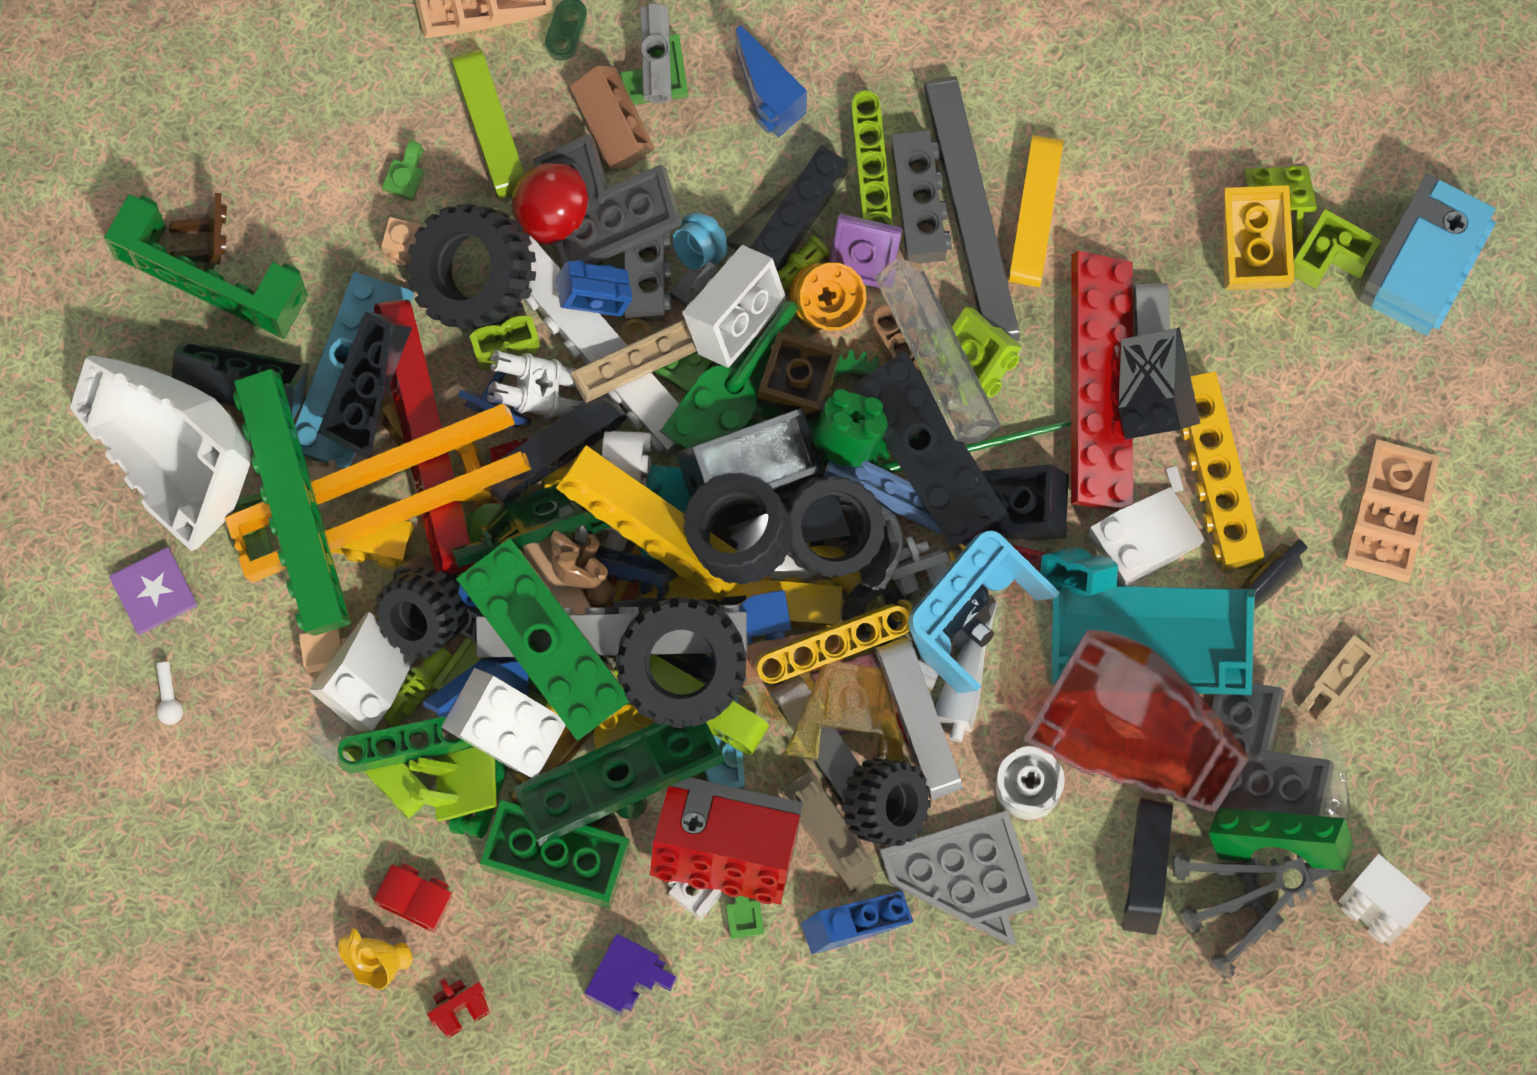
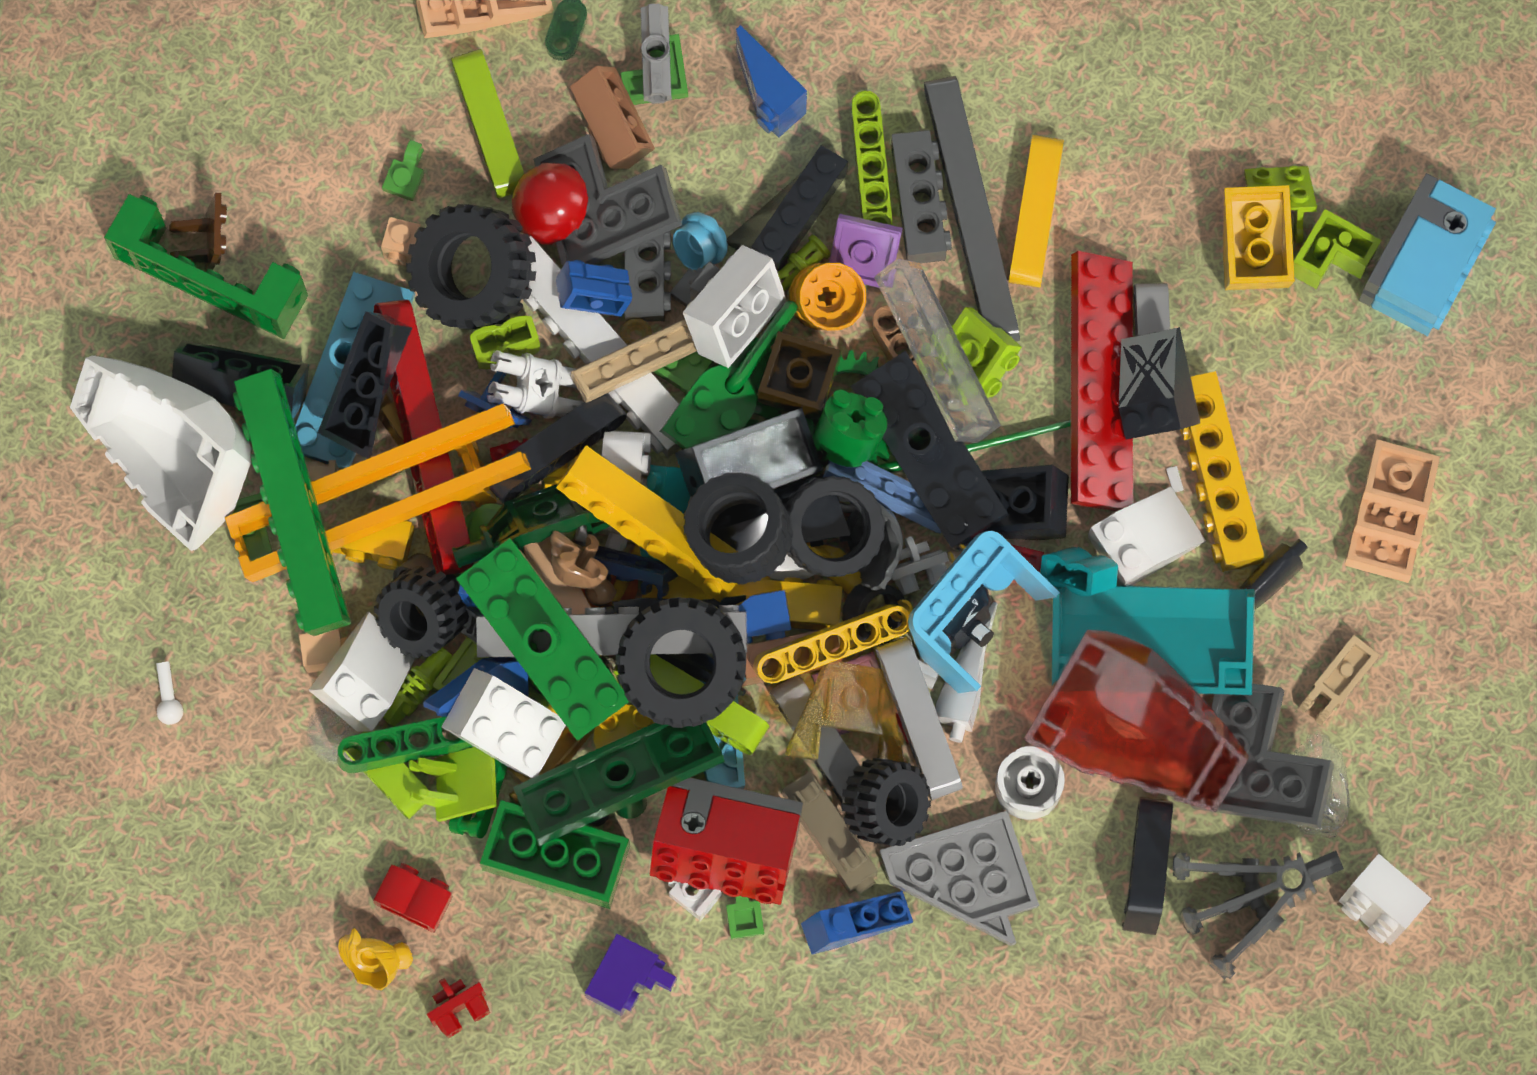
(153, 591): medium lavender tile -> none
(1317, 839): green arch -> none

